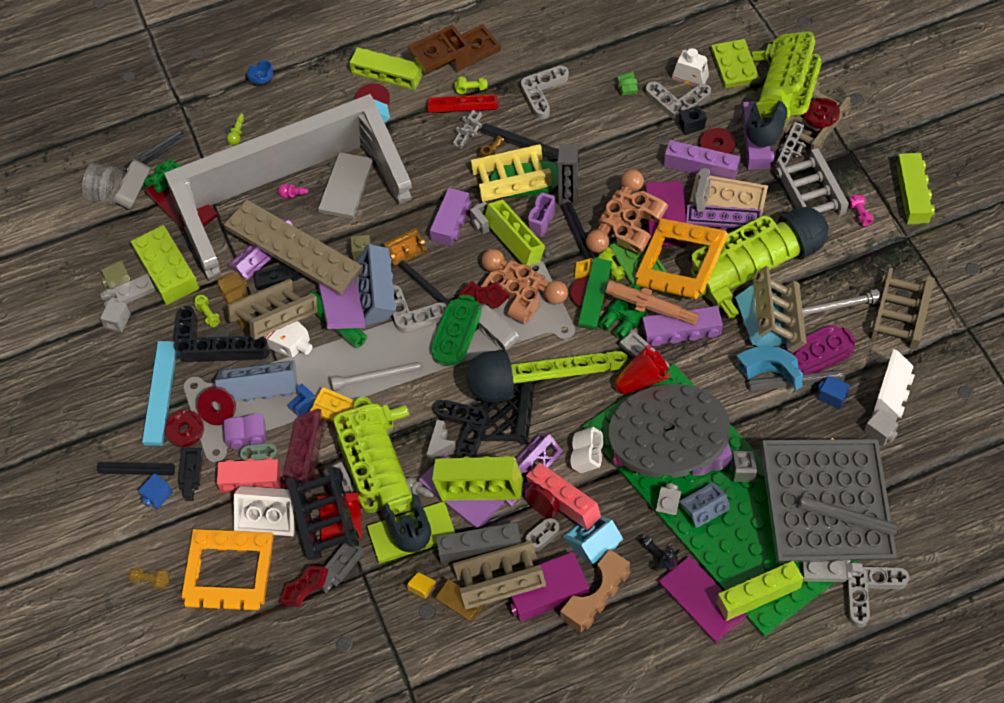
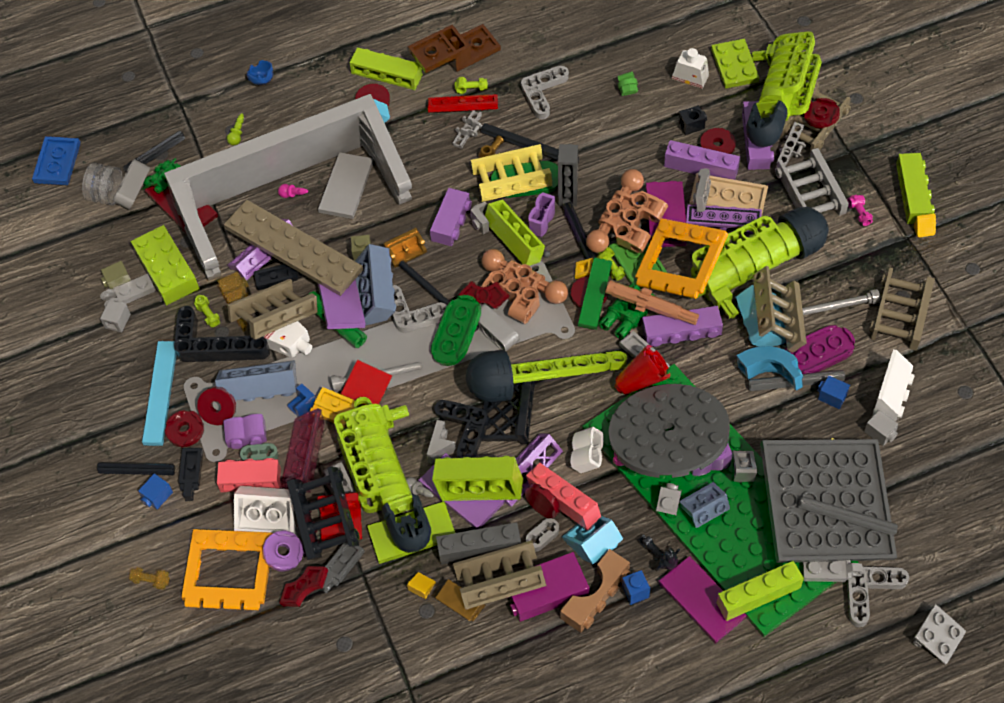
(56, 160): none -> blue plate
(277, 561): none -> medium lavender tile
(366, 382): none -> red tile
(635, 587): none -> blue brick
(676, 104): light grey beam -> none
(925, 225): none -> yellow slope
(939, 634): none -> light grey hinge

